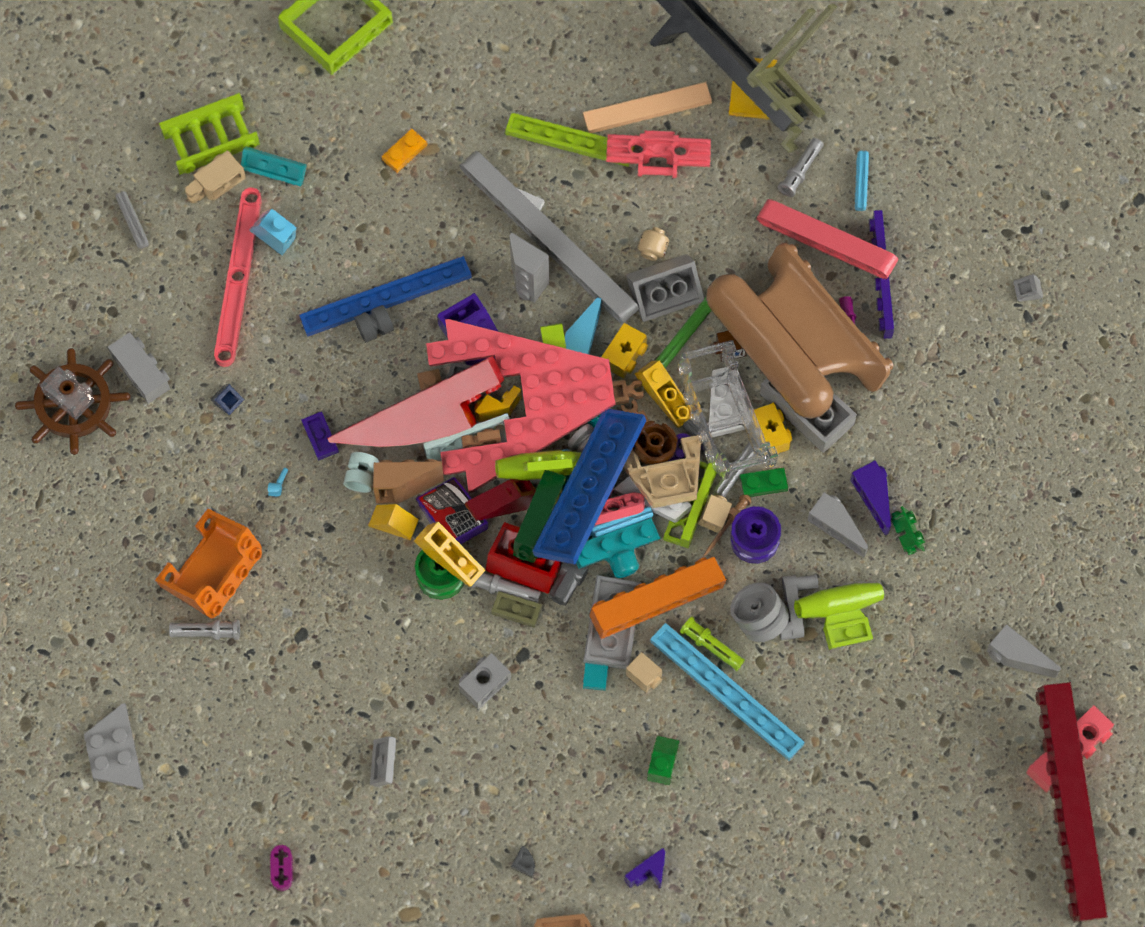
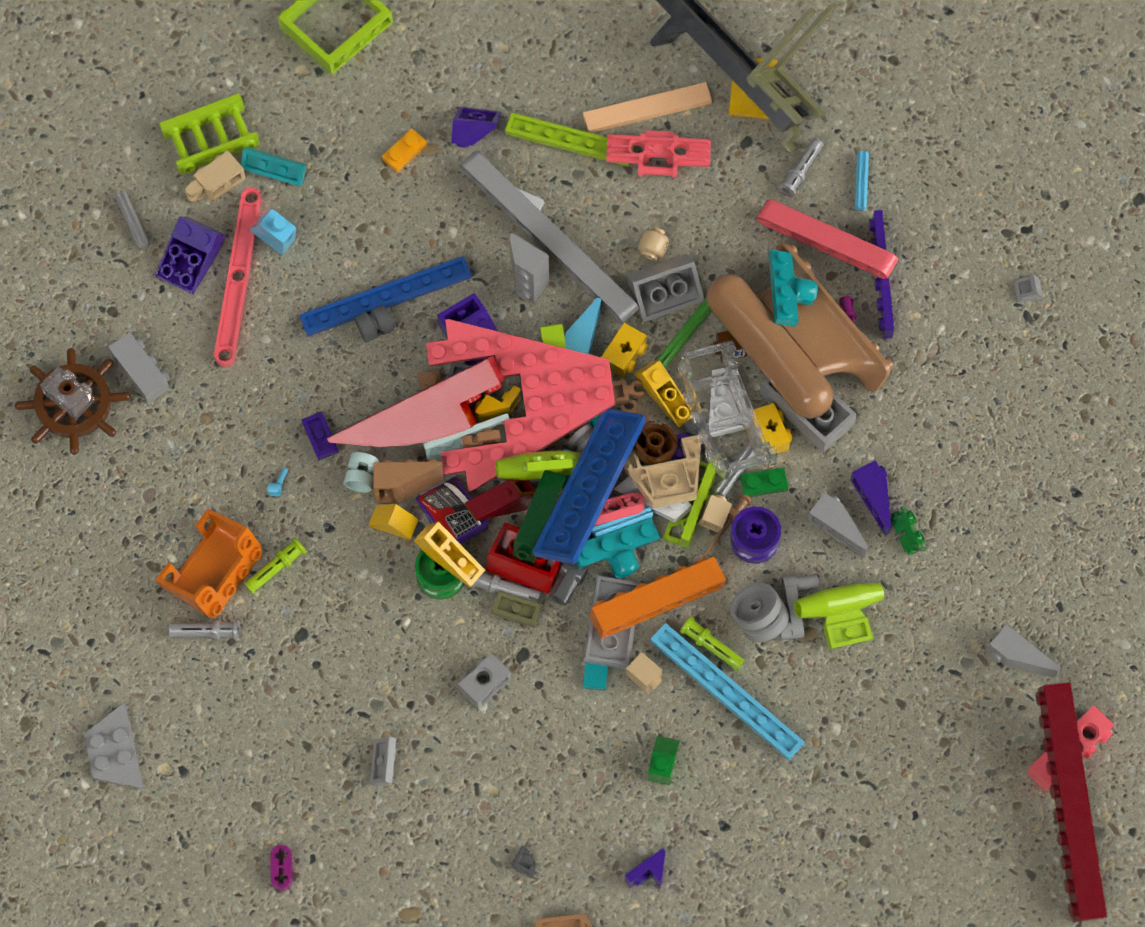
(189, 254): none -> dark purple slope
(227, 399): dark blue slope -> none
(284, 556): none -> lime pin
(472, 125): none -> dark purple slope
(788, 289): none -> teal plate

